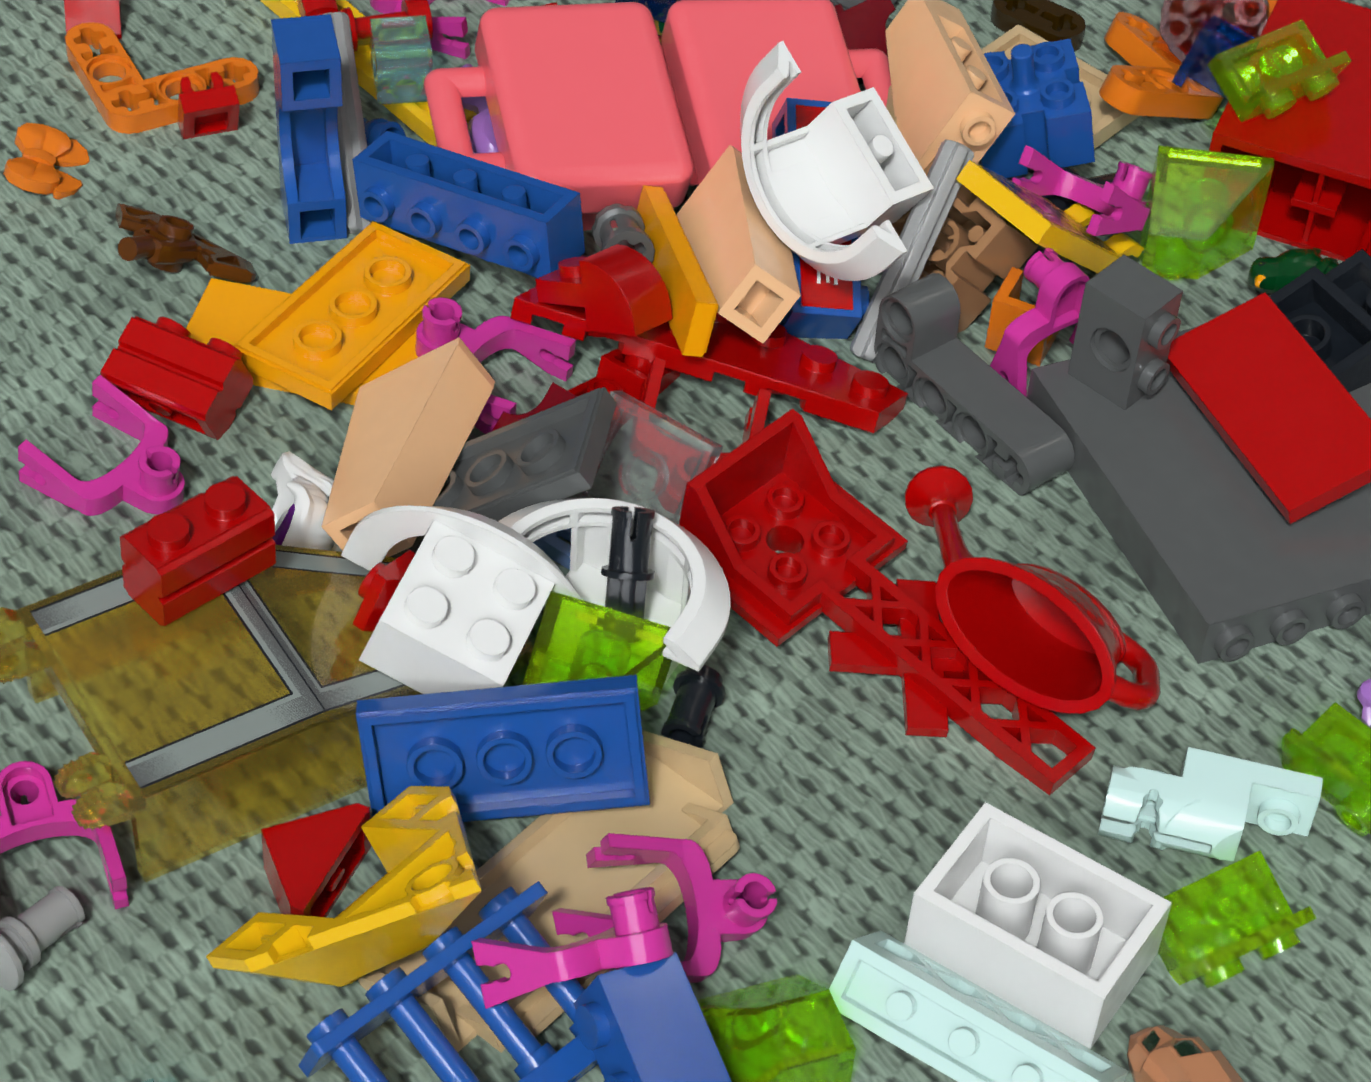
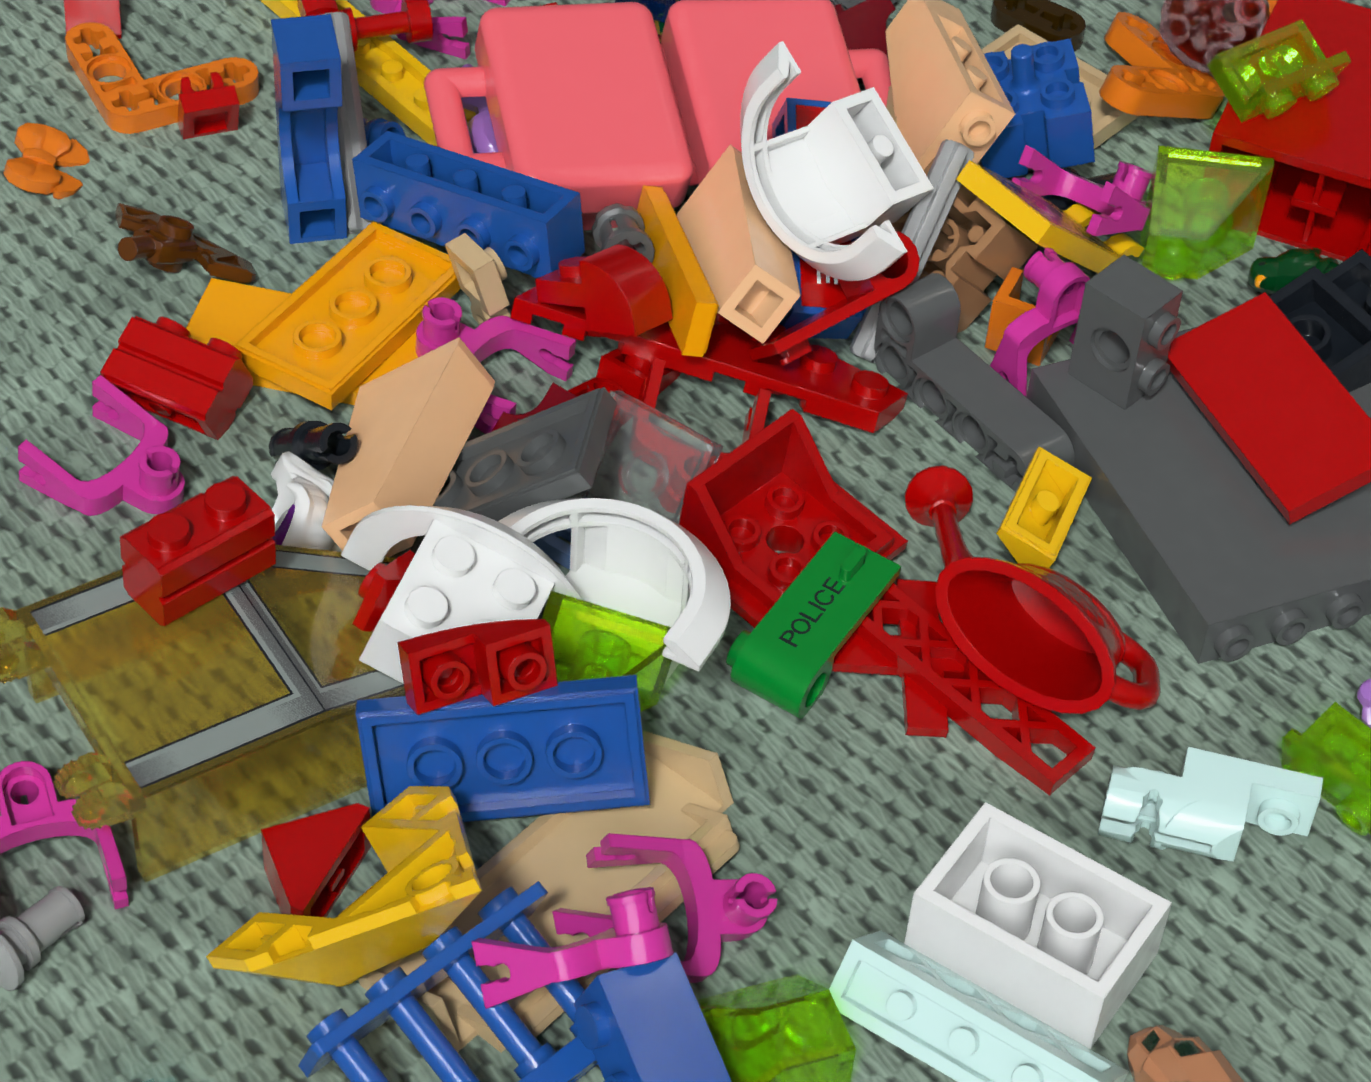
(315, 443): none -> black pin
(400, 58): clear light blue brick -> none
(479, 277): none -> tan plate
(486, 658): none -> red slope
(629, 560): black axle -> none
(694, 702): black pin -> none
(796, 642): none -> green door
(859, 295): none -> red door
(1042, 509): none -> yellow slope
(1213, 39): clear blue panel -> none
(1227, 918): clear neon green bracket -> none

